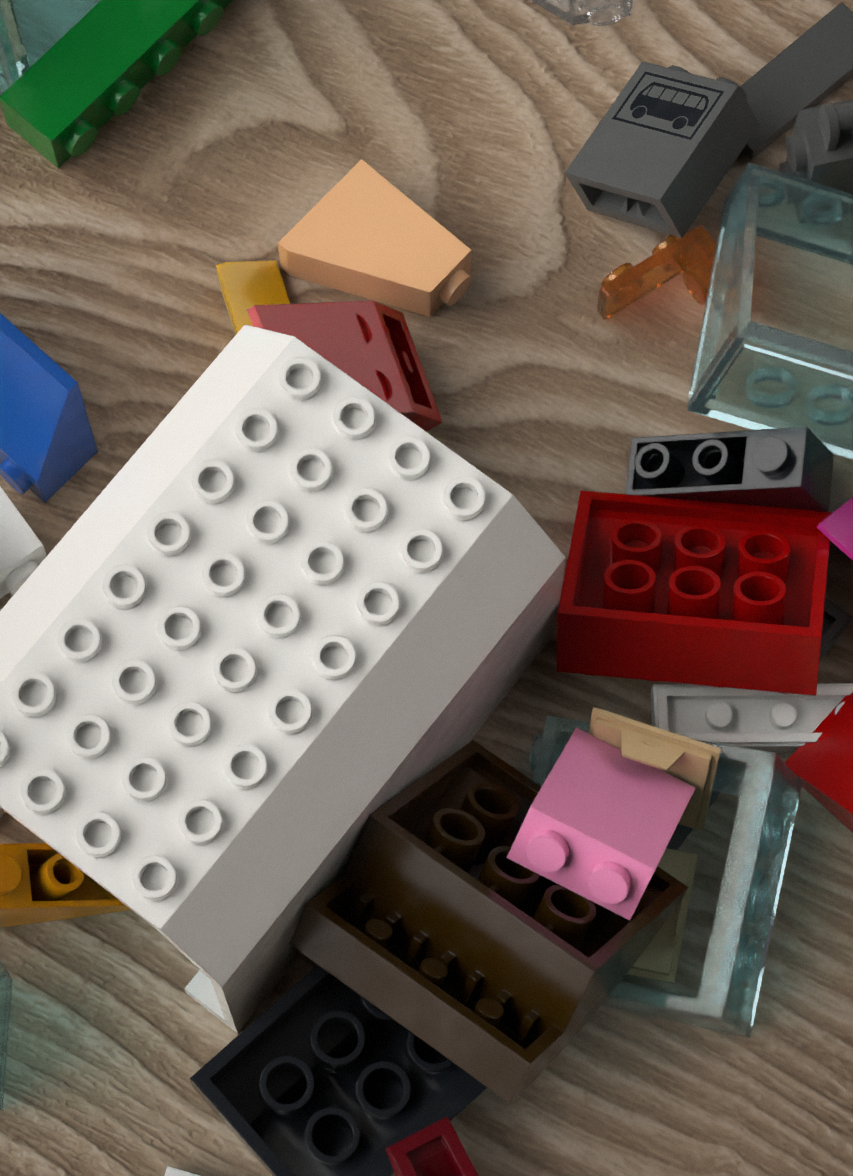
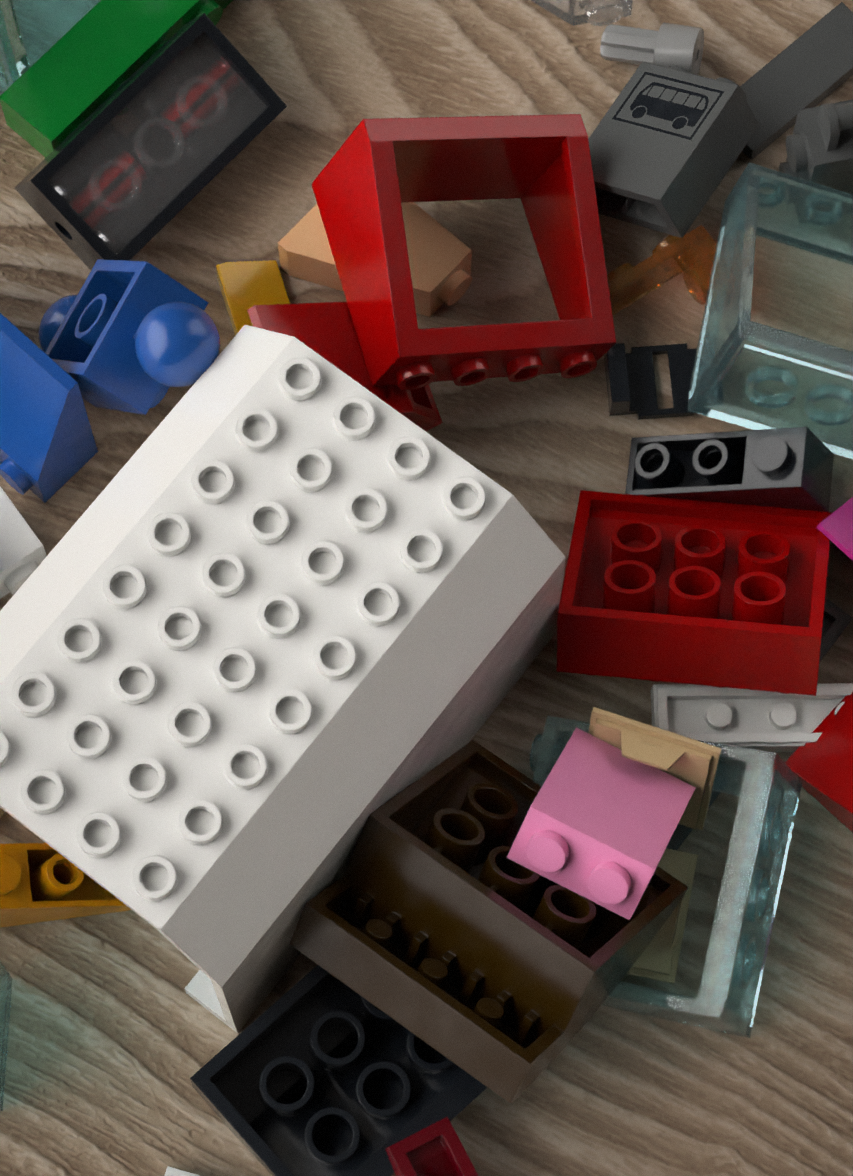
(130, 336): none -> blue brick
(151, 145): none -> clear brick
(459, 159): none -> red windscreen
(632, 380): none -> black piece
(667, 47): none -> light grey piece

